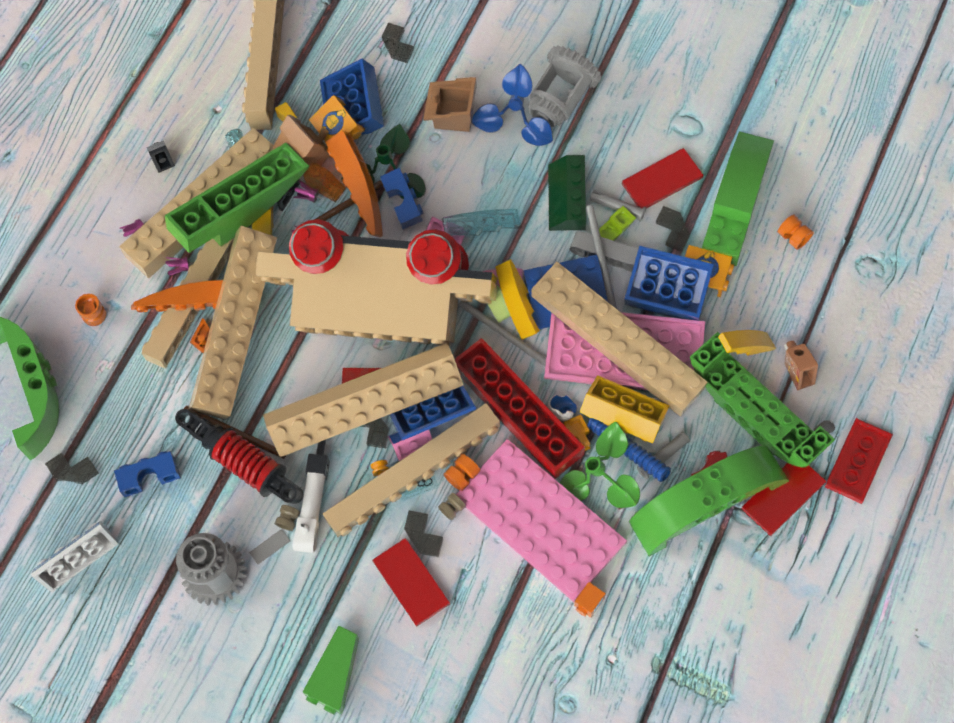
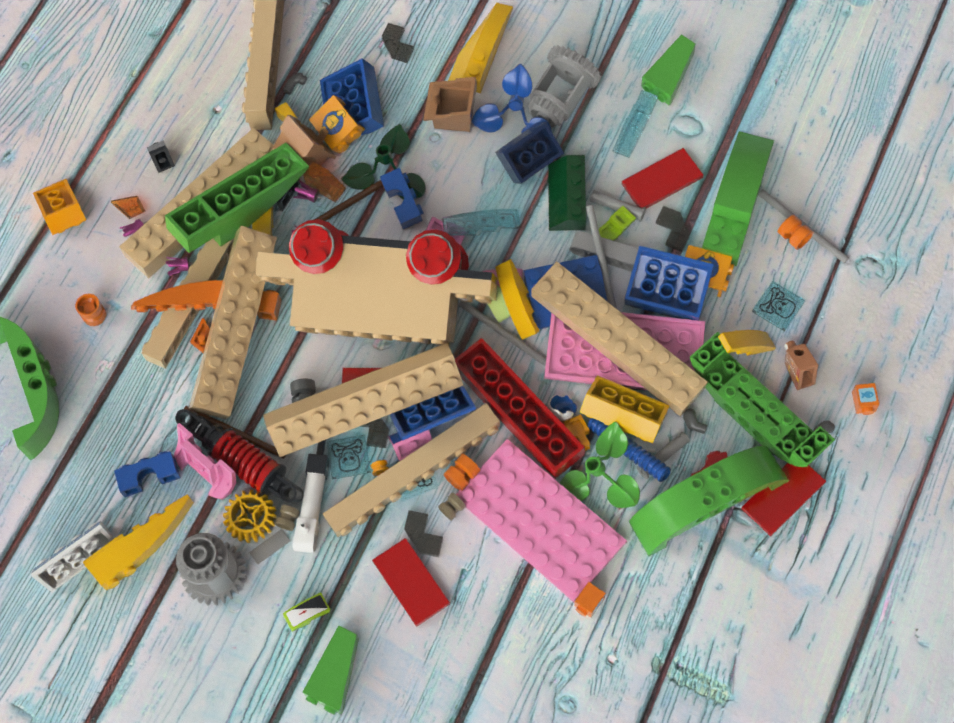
(59, 206): none -> light orange slope
(78, 473): clear smoke tile -> none
(128, 552): none -> yellow wedge
(129, 206): none -> clear orange piece
(217, 474): none -> bright pink piece
(233, 136): clear light blue wheel -> none
(242, 520): none -> yellow gear
(269, 305): none -> orange brick
(298, 78): none -> dark grey arm
(302, 389): none -> dark grey wheel
(306, 611): none -> slope
(348, 456): none -> clear light blue tile
(357, 179): orange slope -> none
(480, 50): none -> yellow wedge
(529, 152): none -> dark blue brick
(635, 124): none -> clear light blue slope
(668, 71): none -> bright green slope
(692, 422): none -> dark grey arm
(778, 306): none -> clear light blue tile
(816, 236): none -> light grey piece
(858, 460): red tile -> none
(865, 398): none -> orange brick

